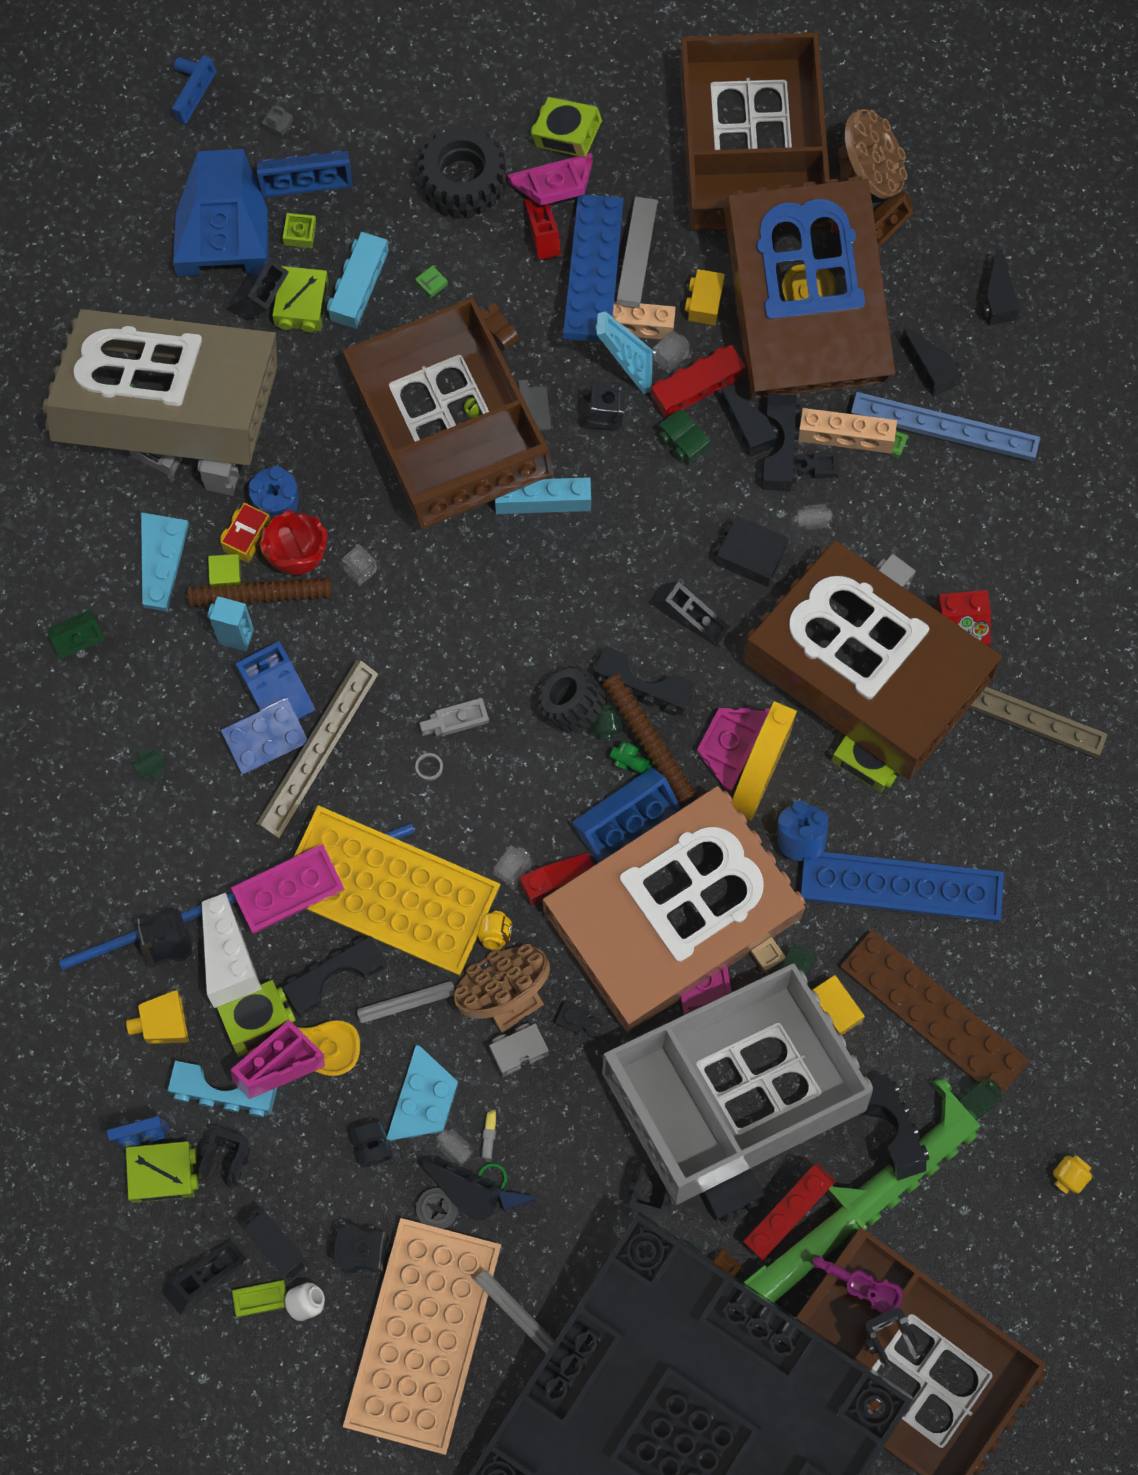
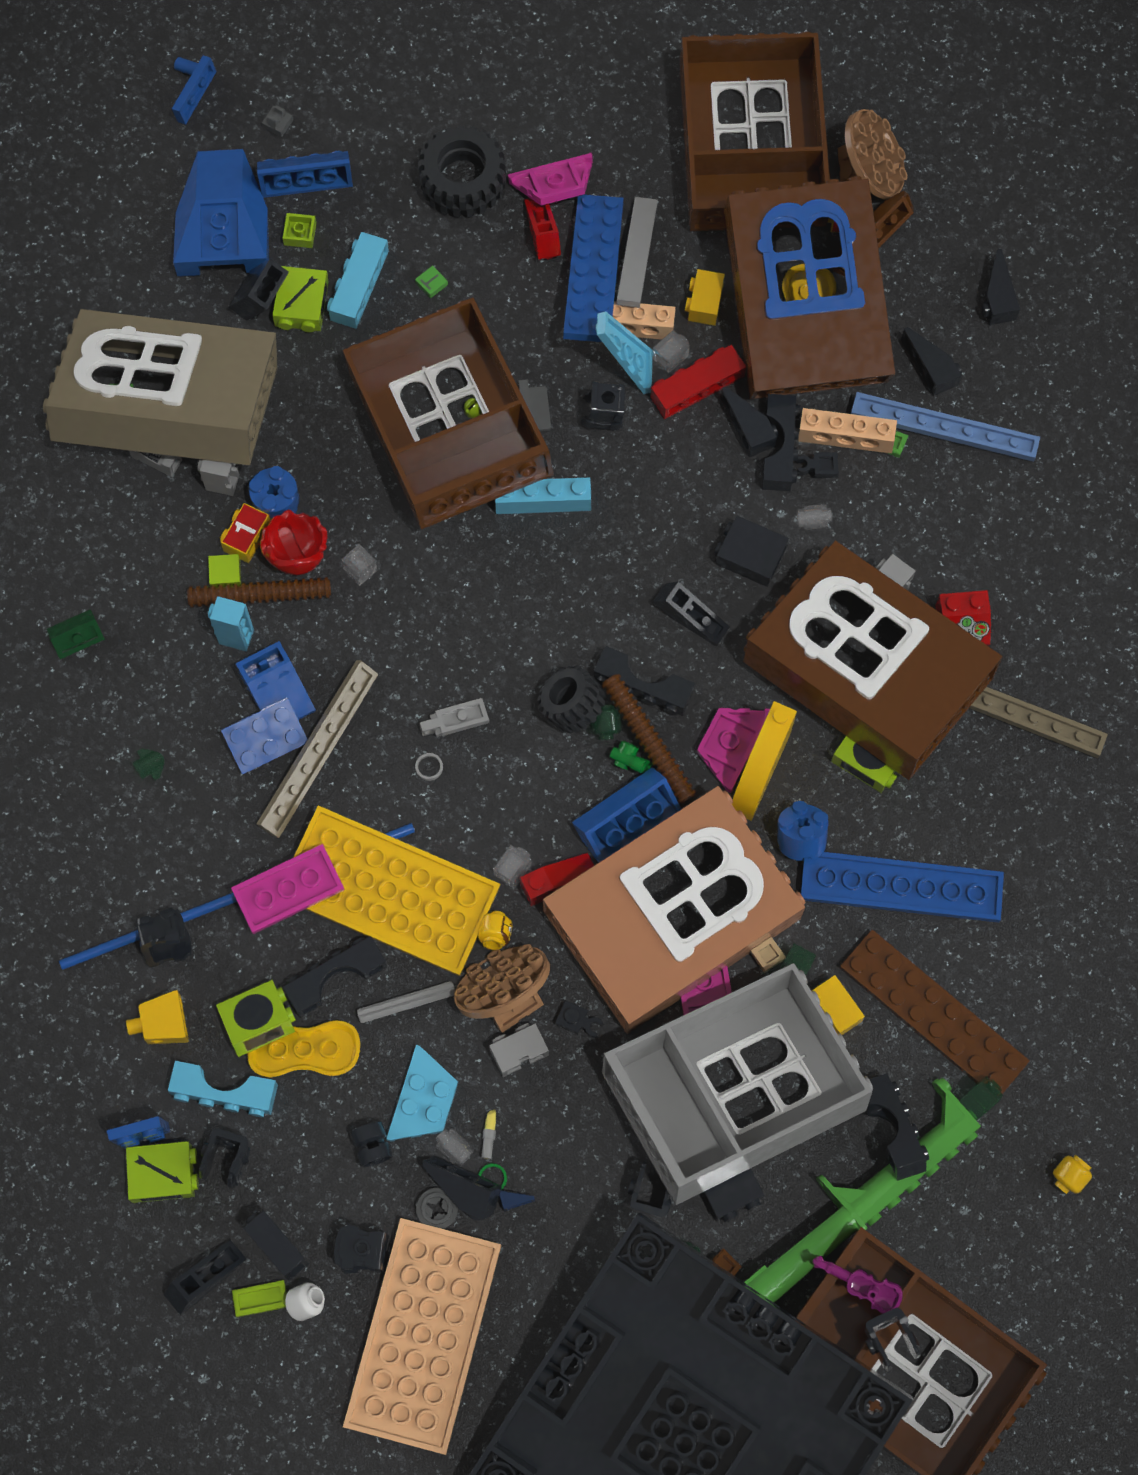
(161, 554): medium azure wing -> none
(227, 959): white wedge -> none
(277, 1061): dark pink wedge -> none
(501, 330): reddish brown leg -> none
(514, 1310): light grey axle -> none
(566, 127): lime brick -> none
(683, 436): dark green brick -> none
(790, 1211): red brick -> none

